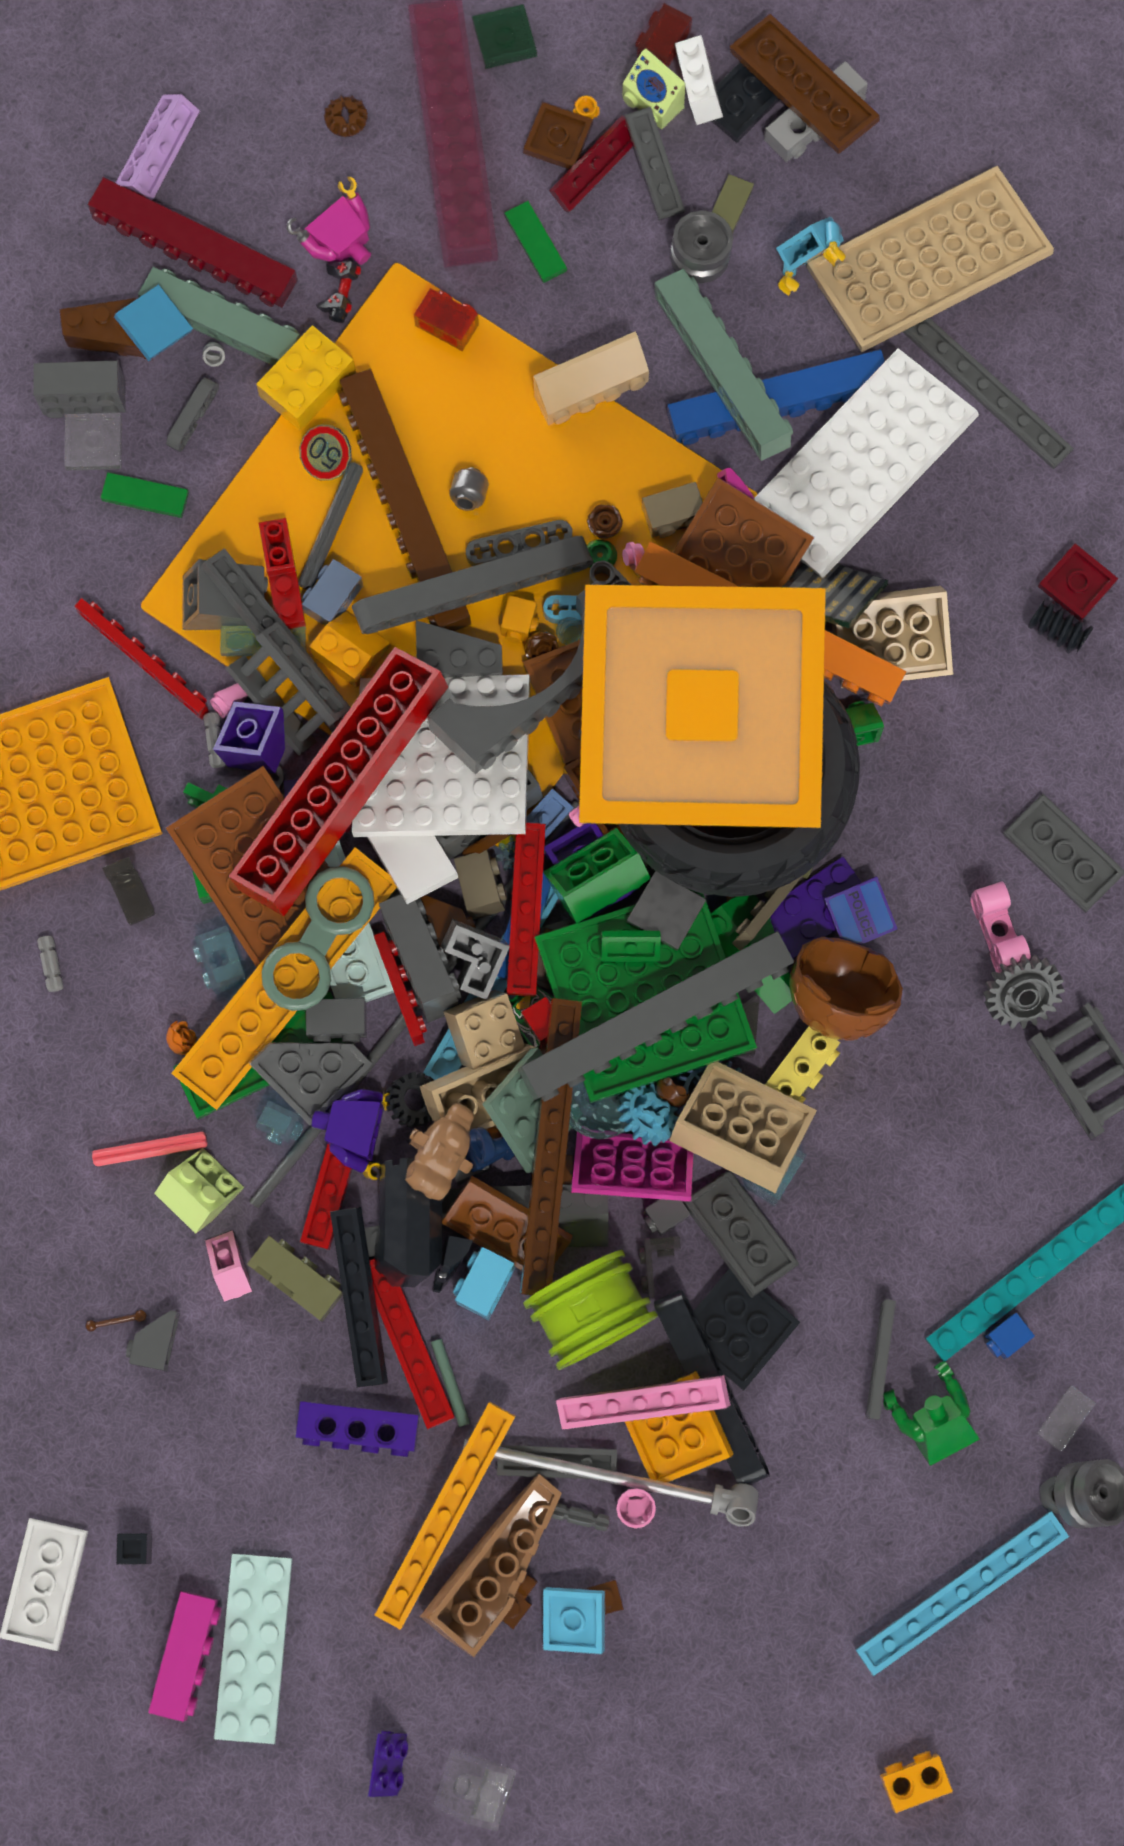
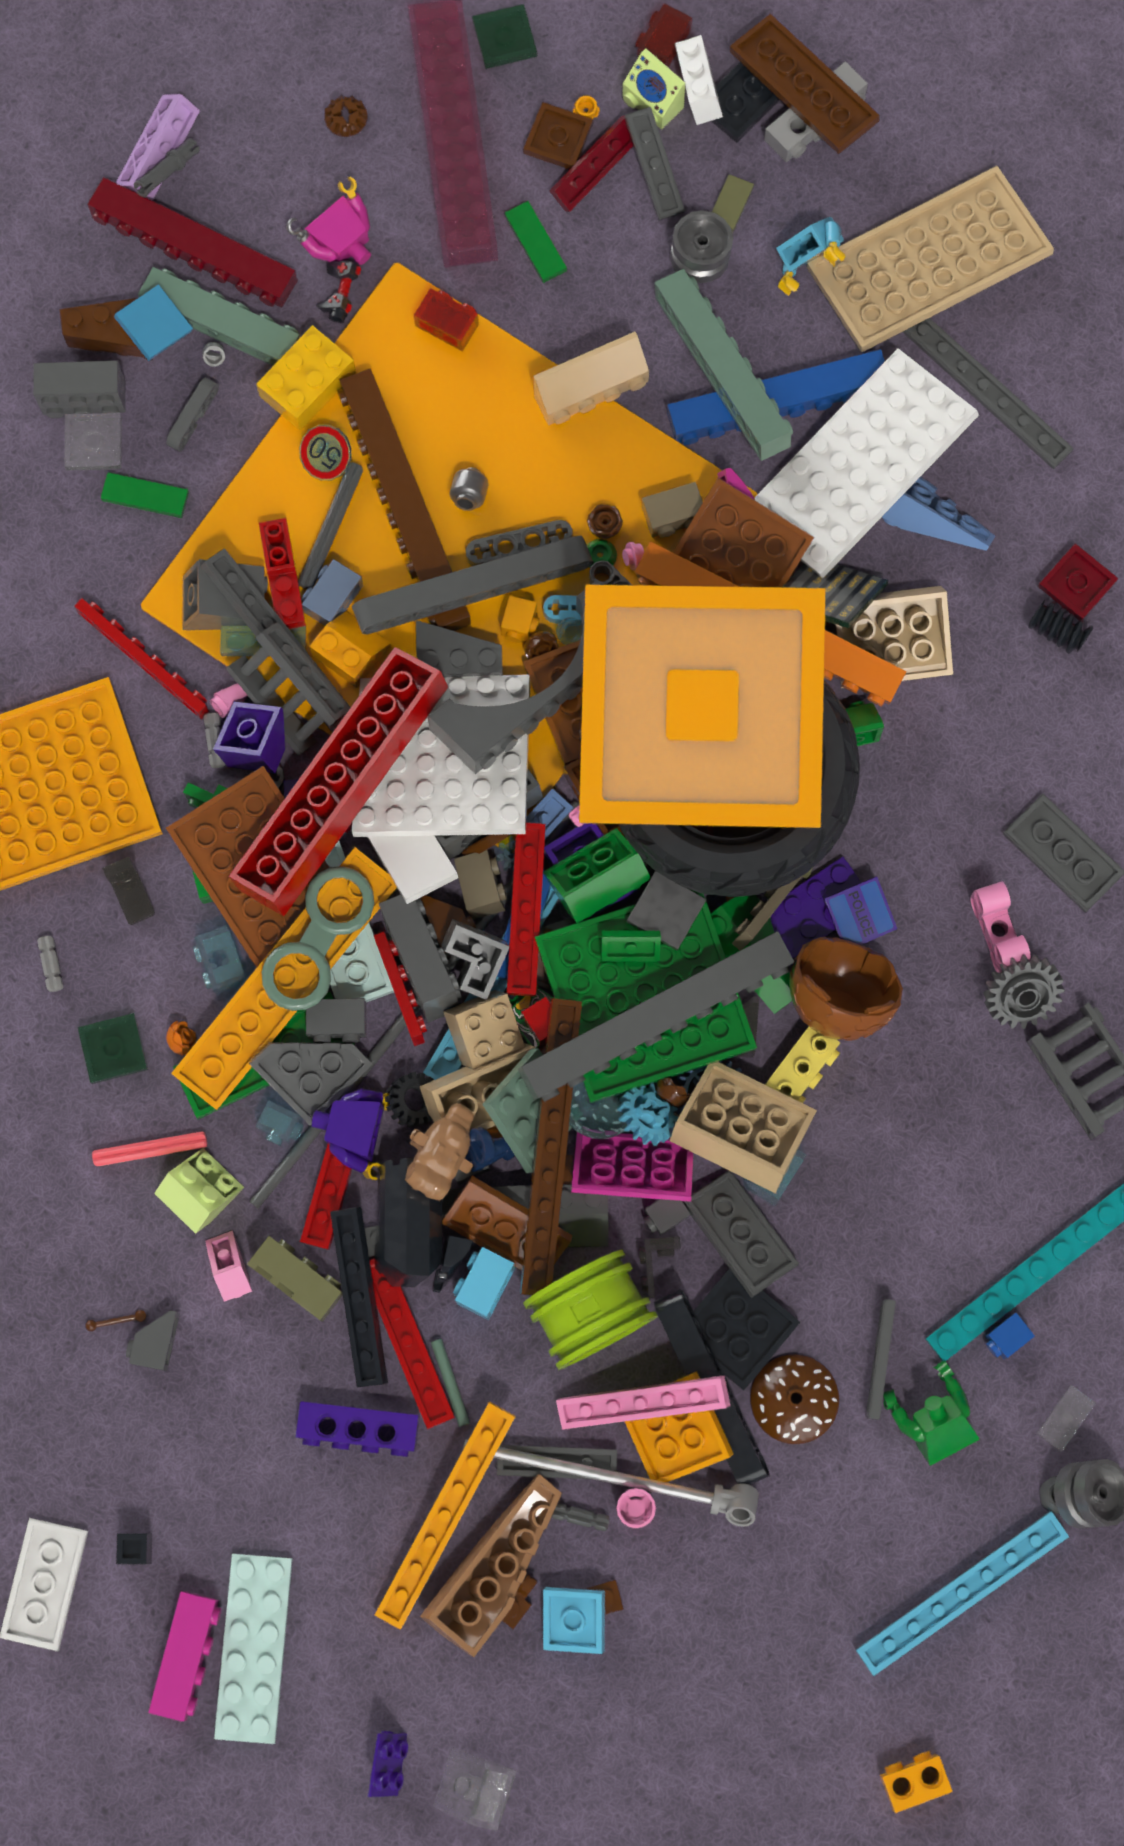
(112, 1048): none -> clear green plate
(174, 161): none -> dark grey pin
(773, 1404): none -> reddish brown dish
(928, 514): none -> medium blue wedge

